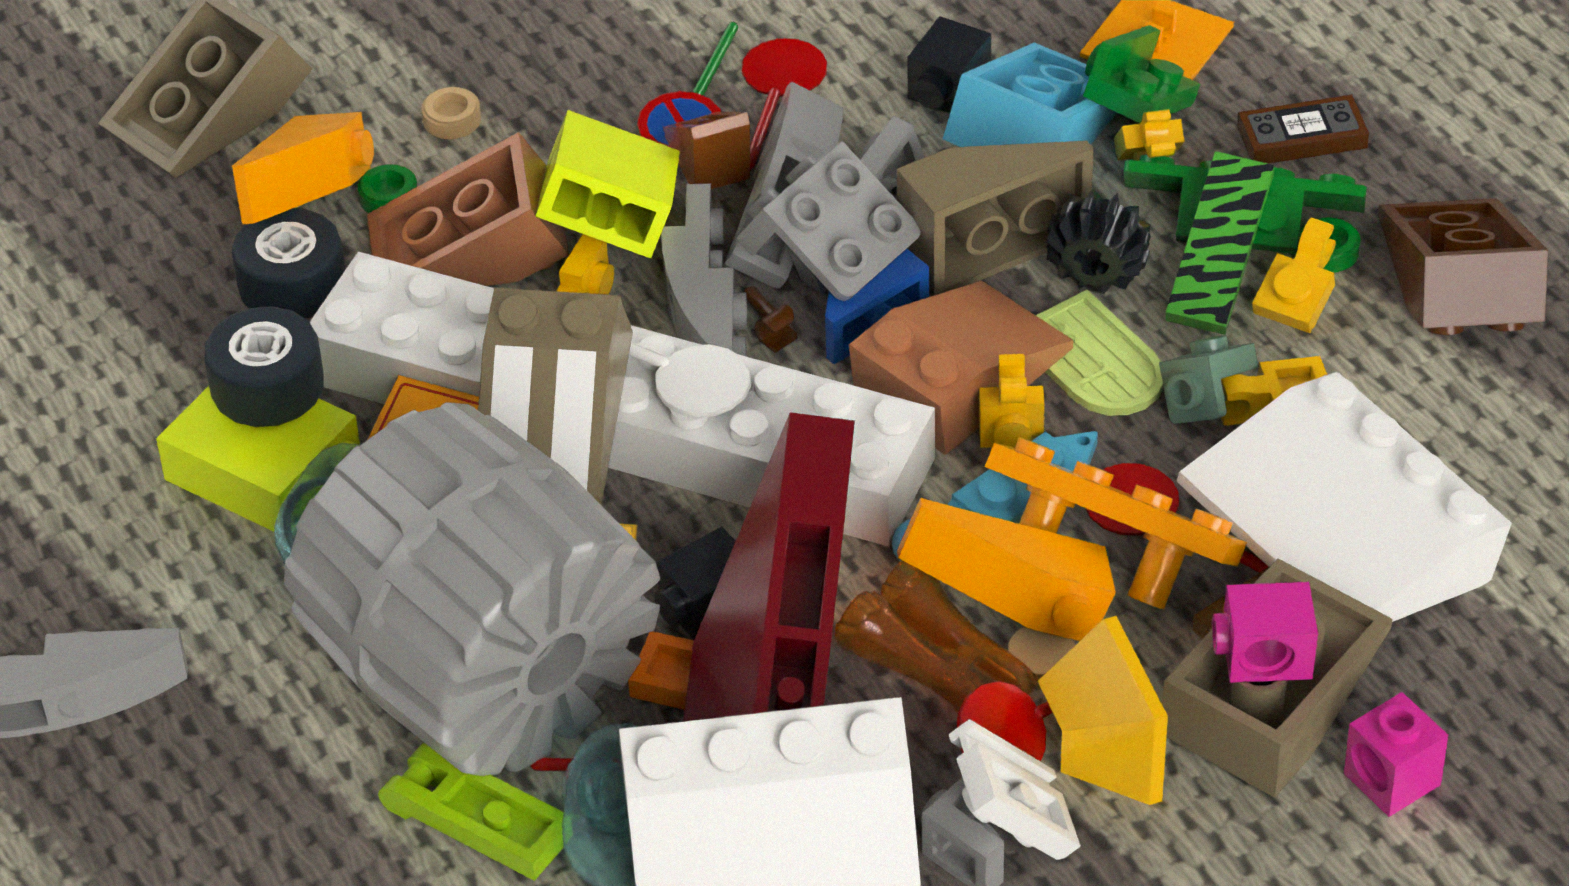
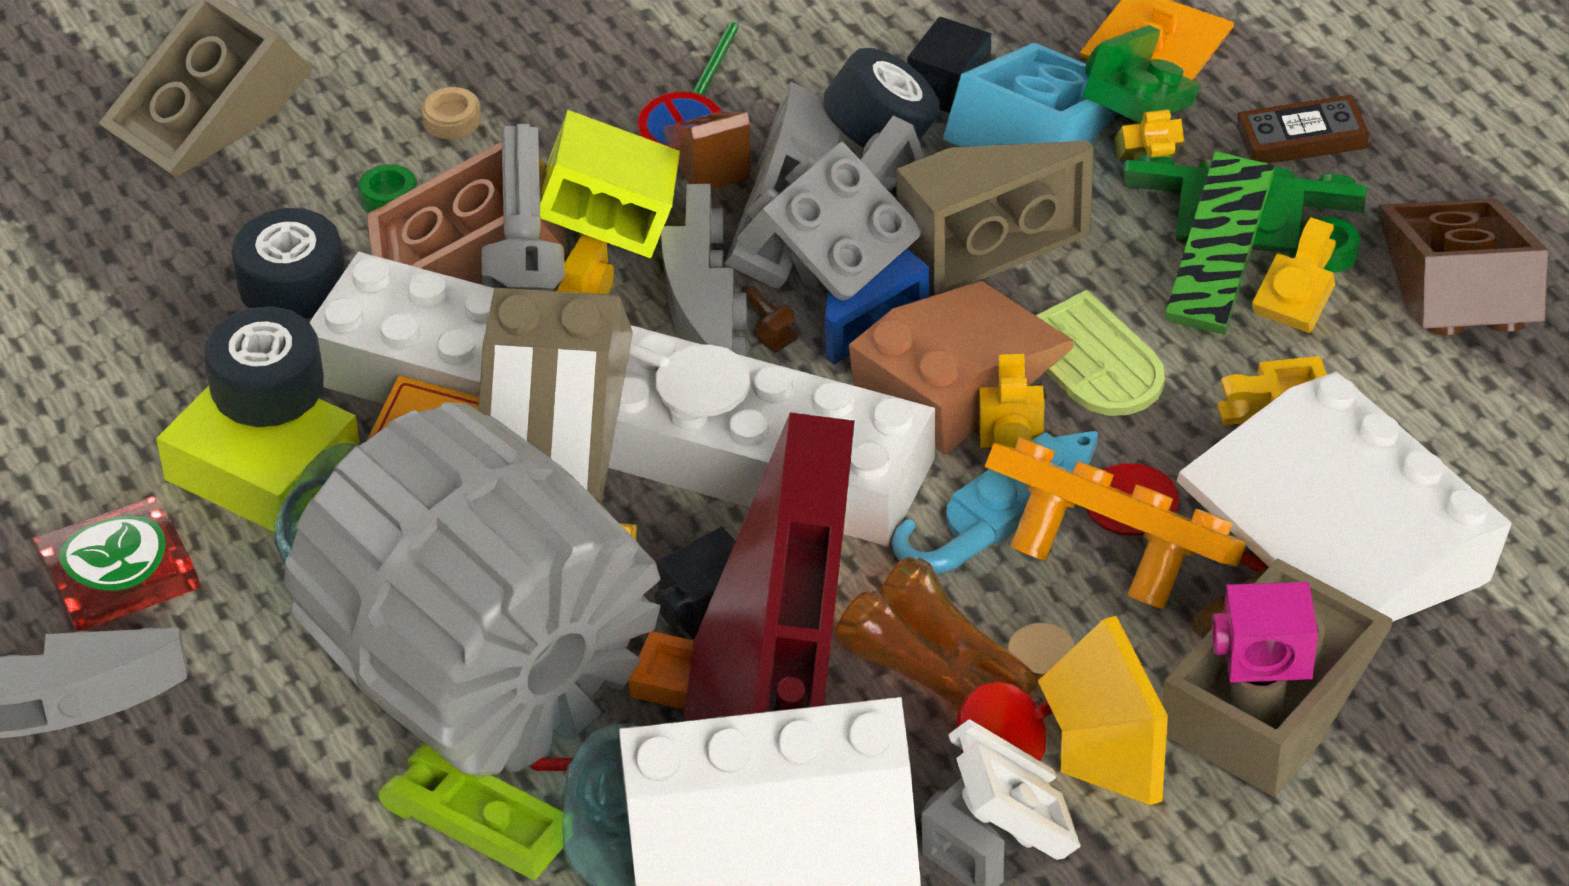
(117, 563): none -> slope
(302, 163): light orange slope -> none
(522, 258): none -> light grey piece
(771, 69): red piece -> none
(875, 88): none -> black wheel
(1015, 569): light orange slope -> none
(1098, 241): black gear -> none
(1194, 380): sand green bracket -> none
(1395, 754): dark pink brick -> none

